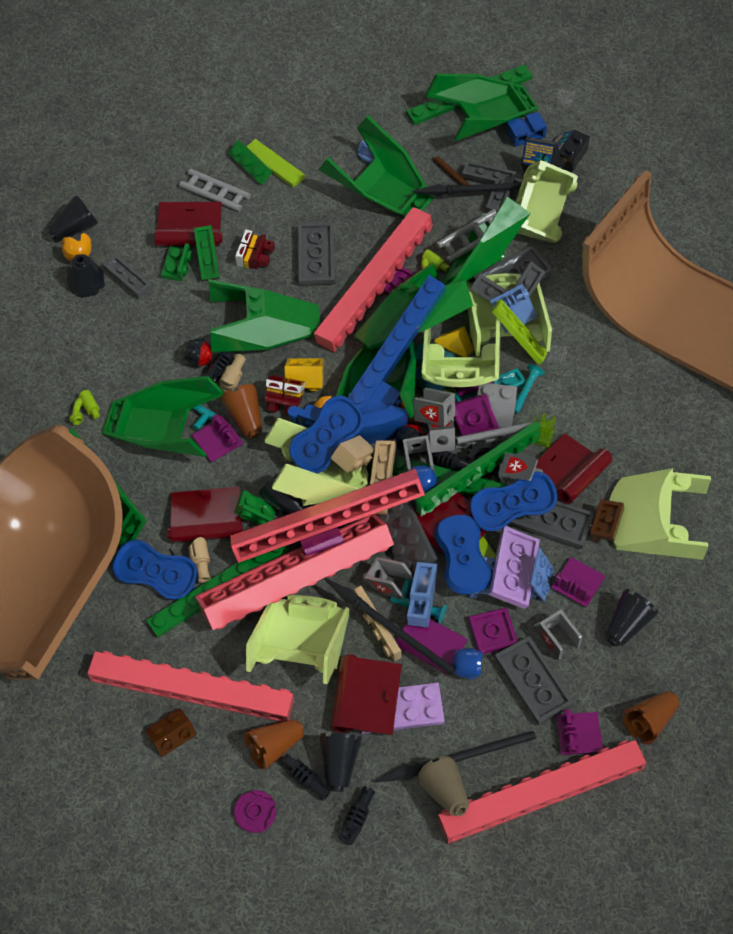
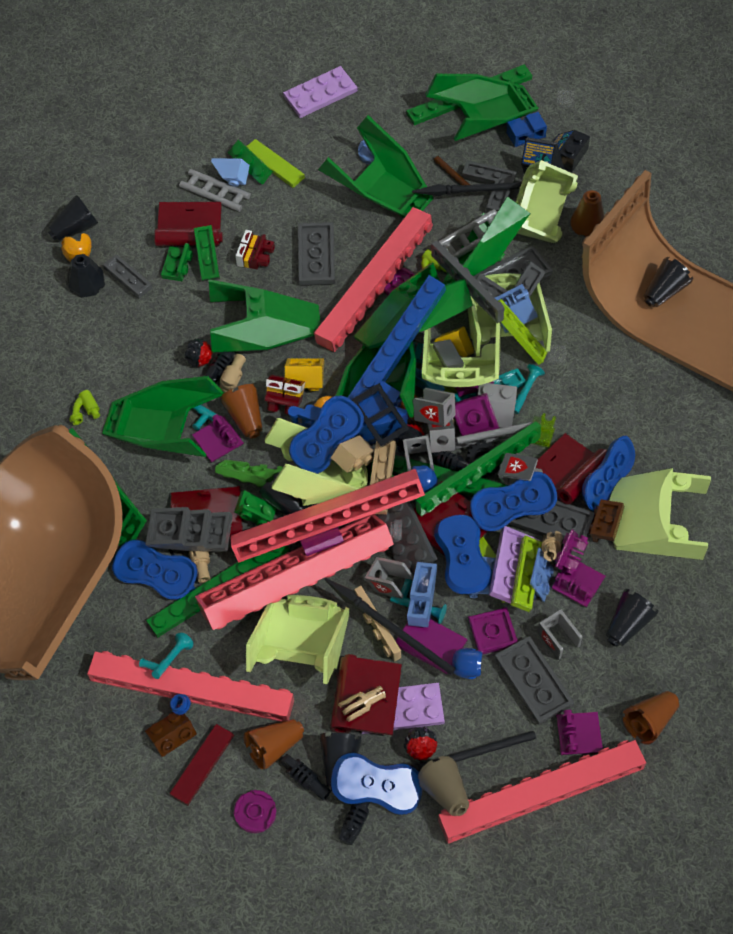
(176, 703): none -> blue plate
(183, 641): none -> teal piece
(189, 529): none -> dark grey slope
(202, 764): none -> dark red tile
(232, 170): none -> light blue slope
(241, 470): none -> bright green wing
(320, 91): none -> lavender plate
(361, 780): none -> plate
(364, 702): none -> tan arm
(391, 408): none -> black window
(396, 530): none -> clear tile
(420, 743): none -> red piece
(448, 354): none -> dark grey tile
(476, 290): none -> dark grey plate
(523, 591): none -> lime tile
(551, 545): none -> tan arm
(563, 558): none -> magenta hinge
(587, 213): none -> dark orange cone
(615, 465): none -> blue plate
(667, 282): none -> black cone

